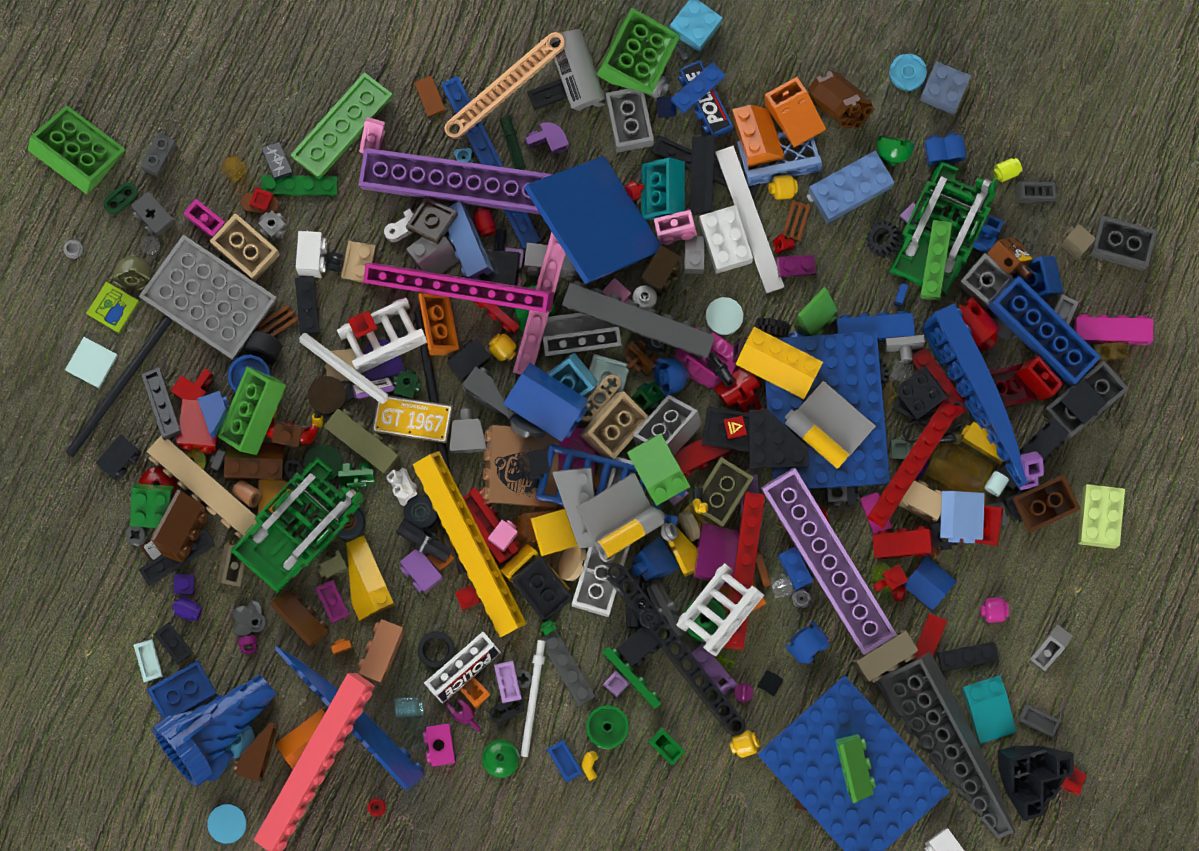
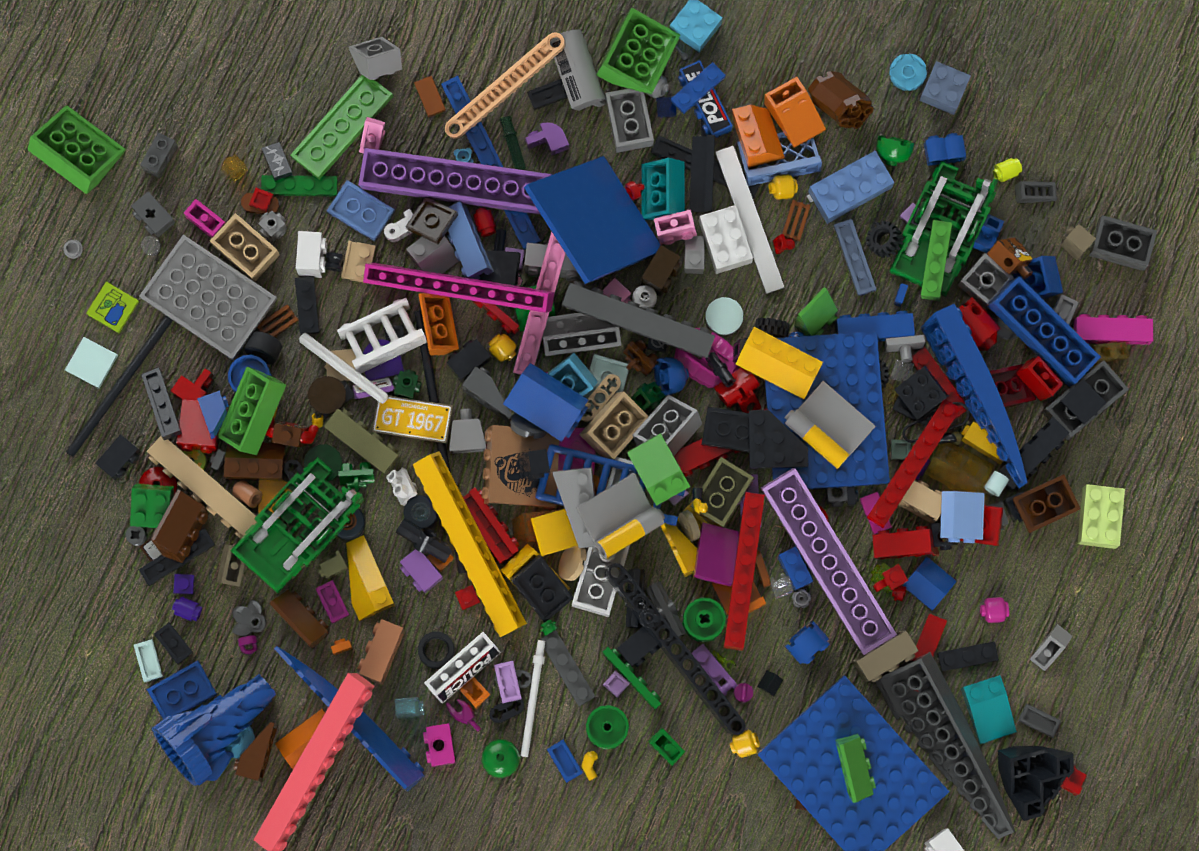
(118, 196): dark green plate -> none
(132, 272): olive cylinder -> none
(227, 823): medium azure tile -> none
(360, 210): none -> medium blue tile
(362, 324): red panel -> none
(376, 58): none -> light grey slope
(376, 802): red plate -> none
(503, 535): bright pink brick -> none
(654, 561): blue torso -> none
(669, 532): light grey plate -> none
(735, 427): red tile -> none
(737, 614): white fence -> none
(796, 266): magenta plate -> none
(854, 257): none -> sand blue plate
(1033, 468): medium lavender brick -> none

